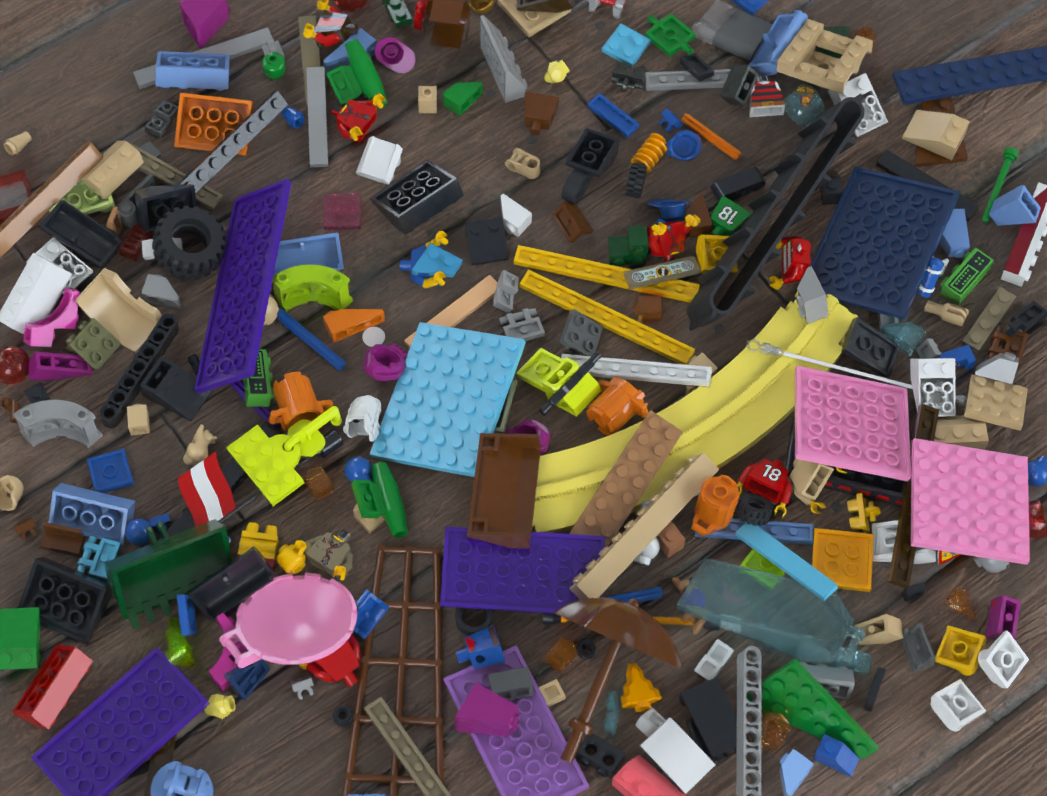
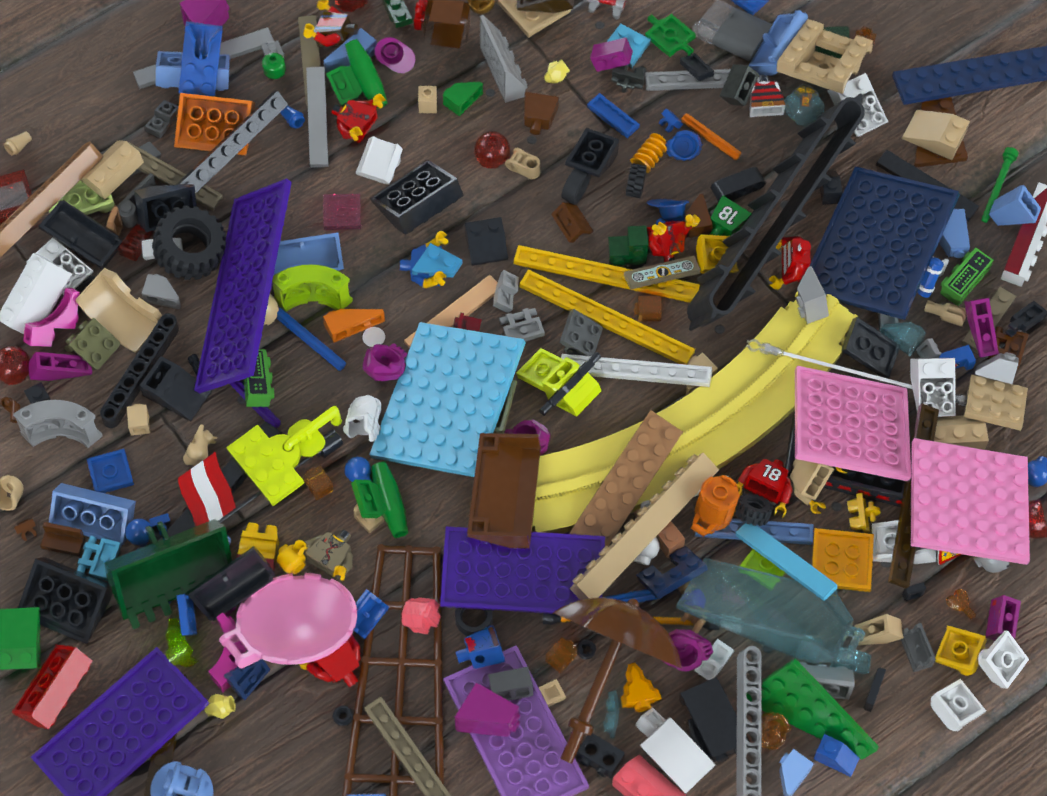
(200, 58): none -> blue plate
(296, 401): orange container -> none
(301, 684): light grey tile -> none
(420, 614): none -> coral hair
(467, 323): none -> dark red bracket
(492, 149): none -> clear red cylinder
(514, 216): white slope -> none
(611, 54): none -> magenta brick
(616, 405): orange container -> none
(687, 568): none -> dark blue plate
(691, 649): none -> magenta helmet
(982, 326): none -> magenta slope

